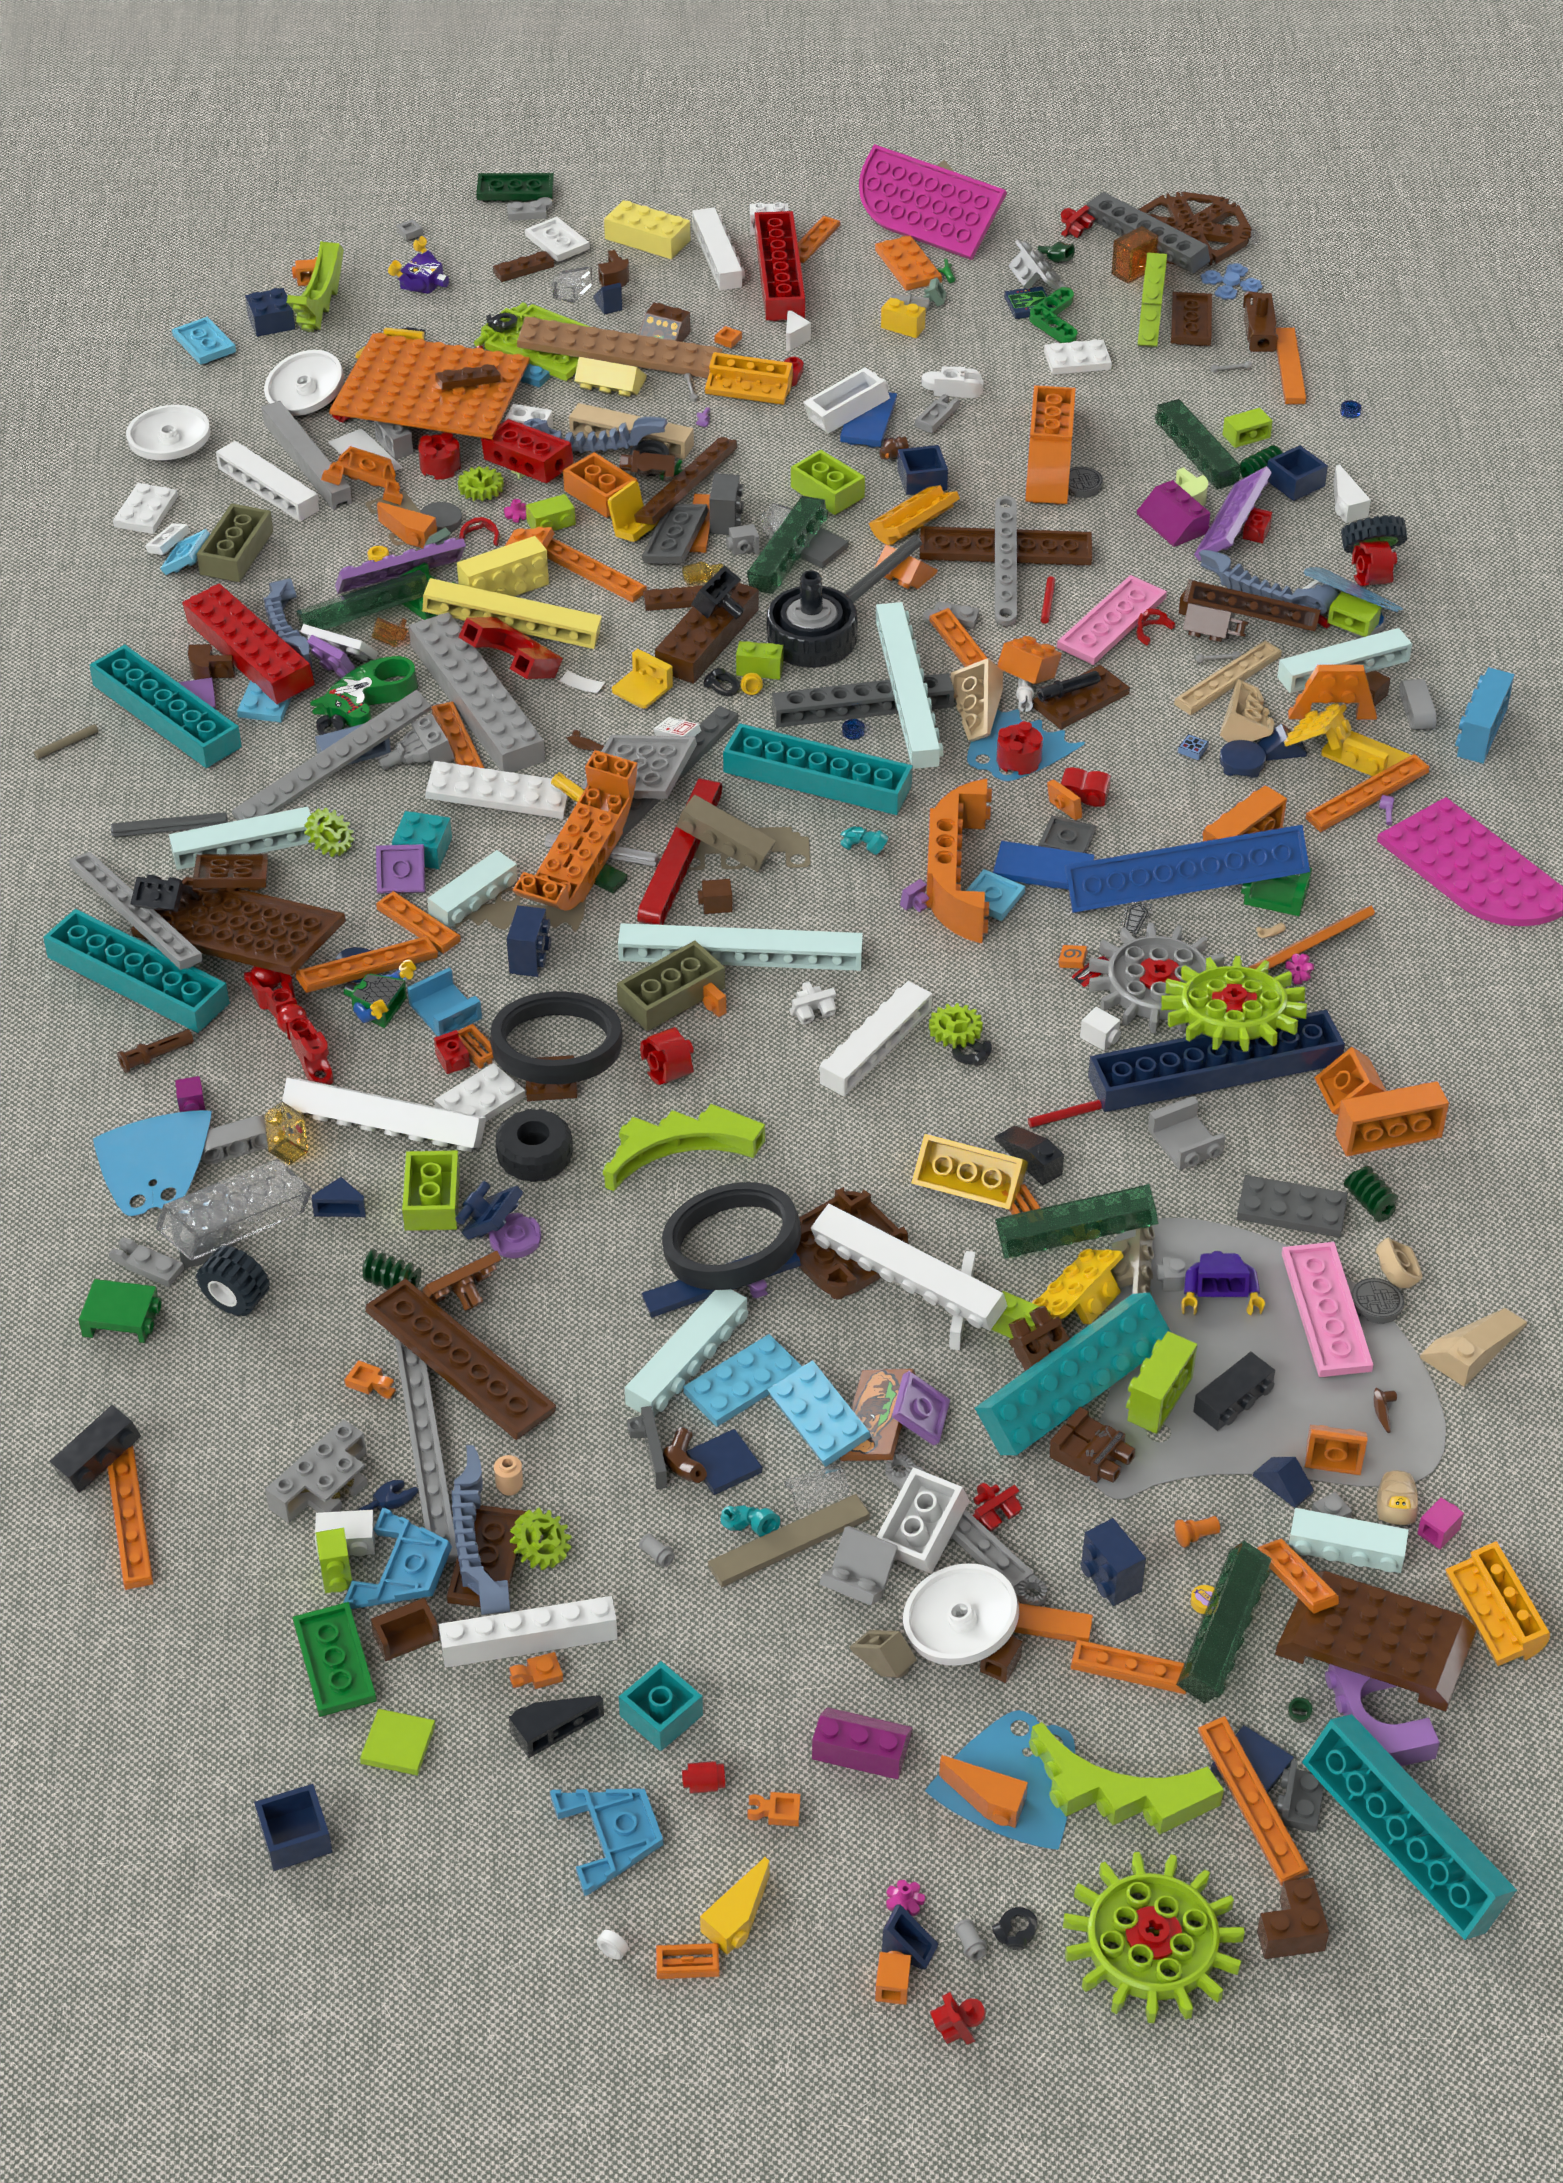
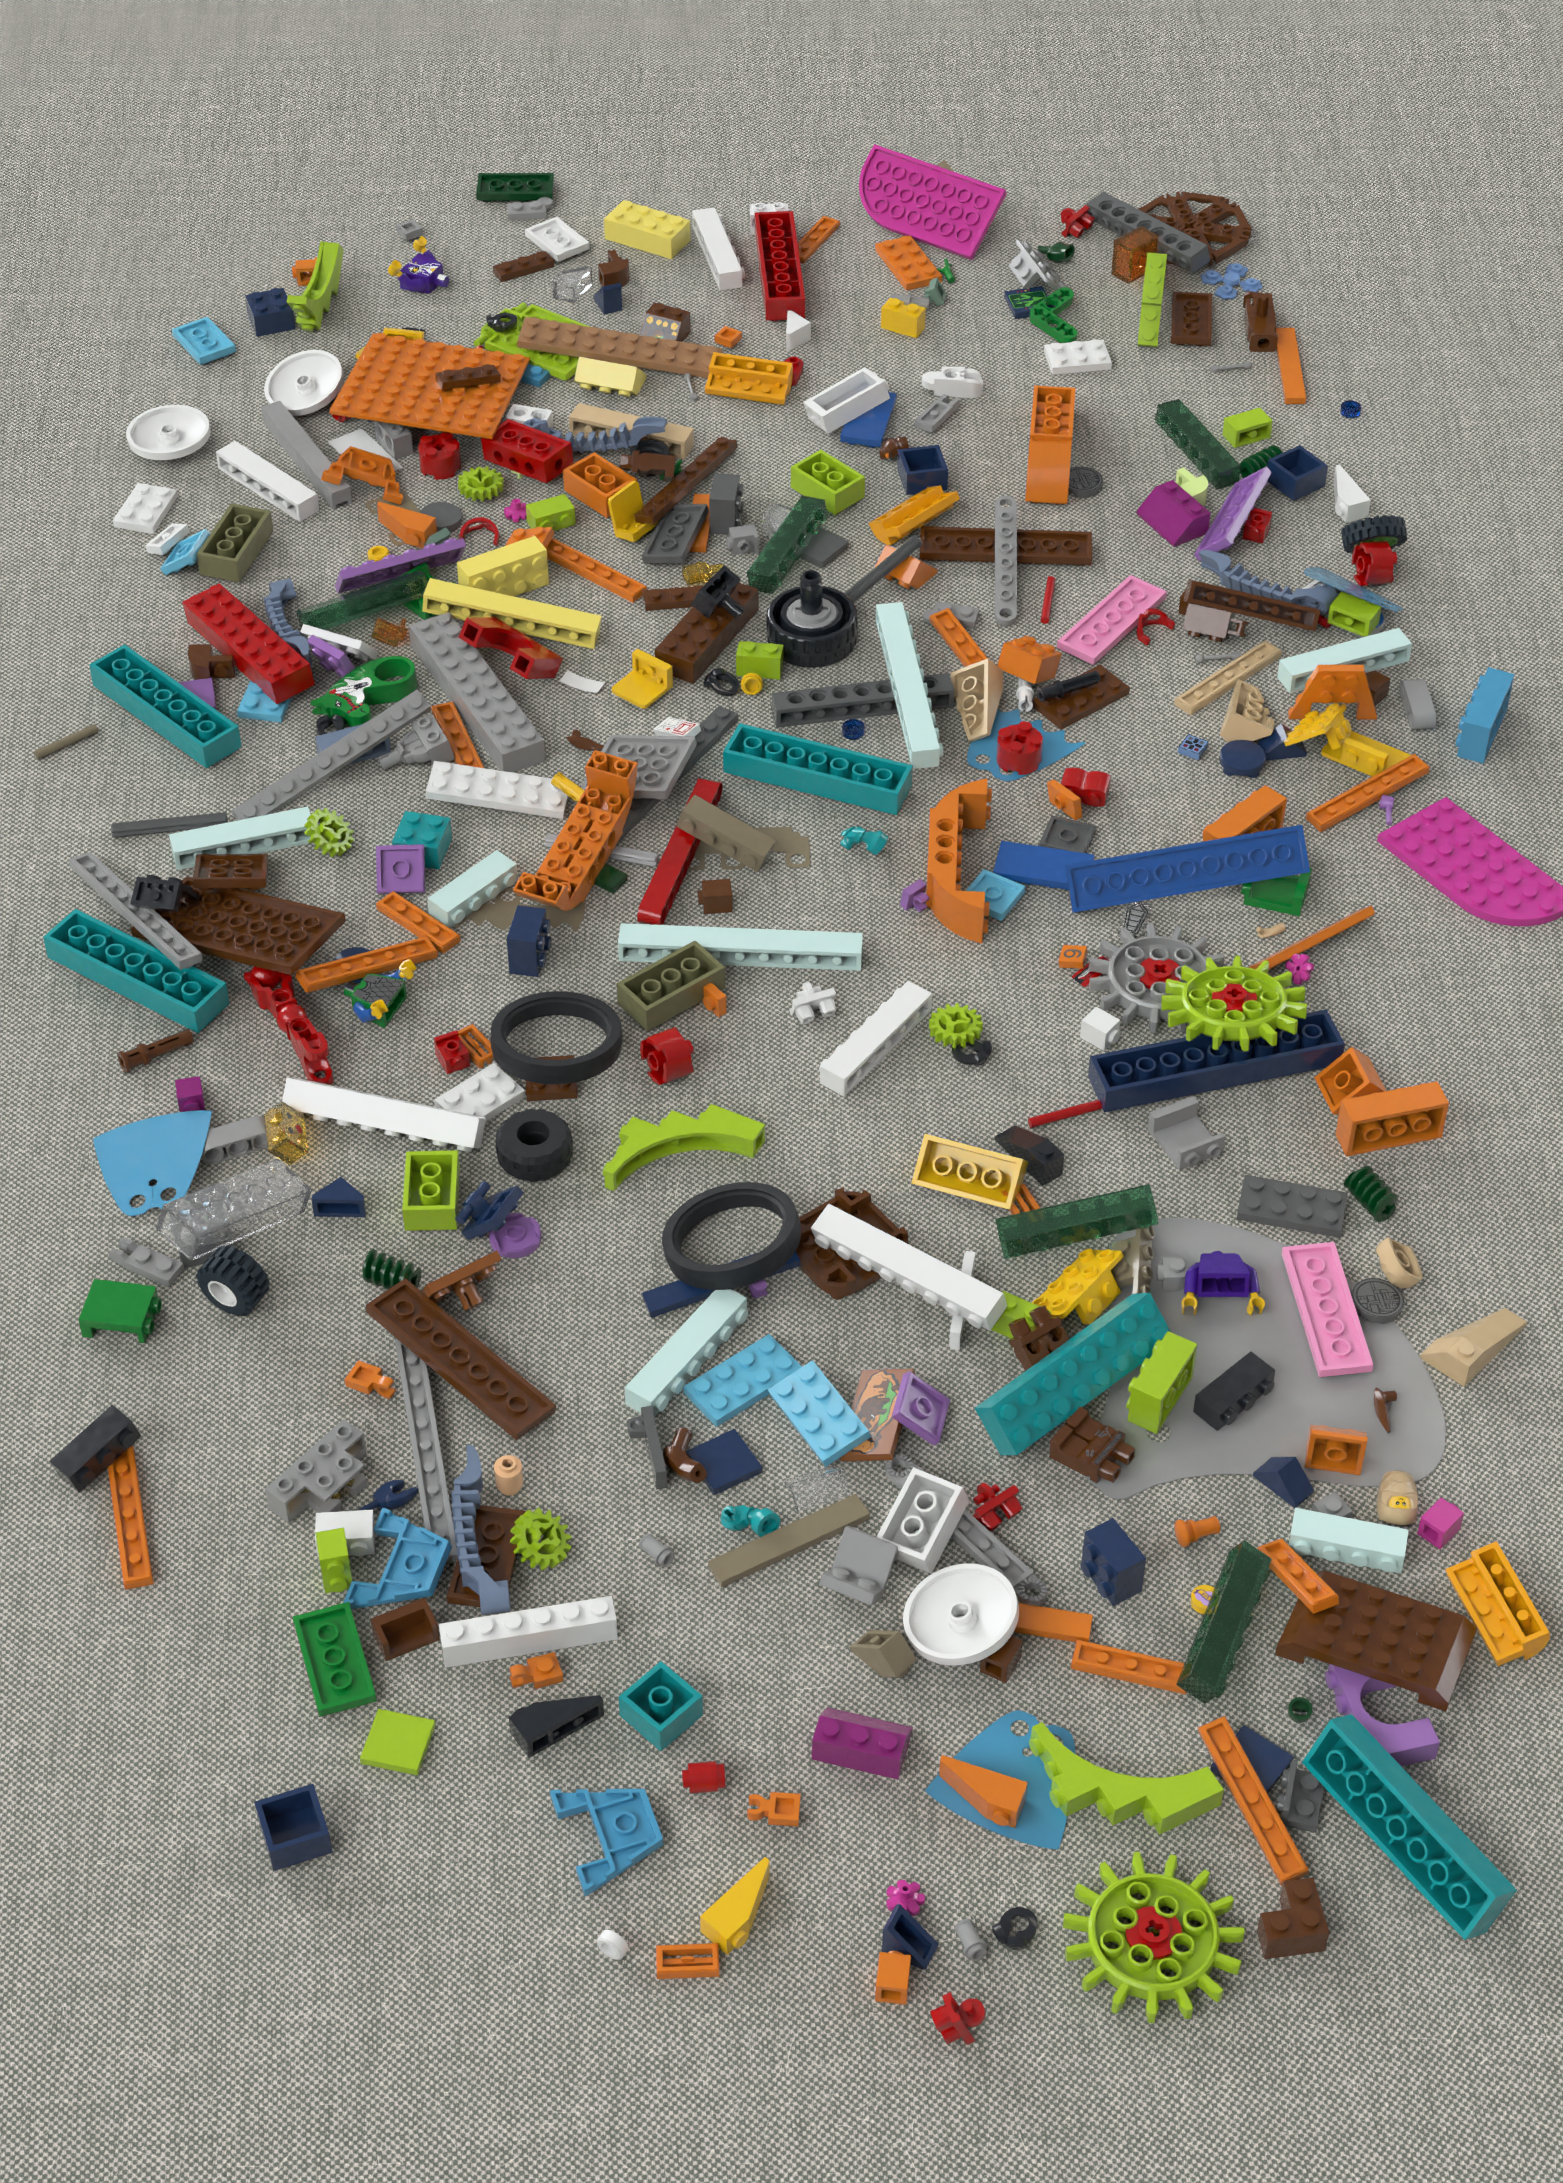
(443, 1004): dark azure panel -> none
(703, 418): medium lavender hand -> none

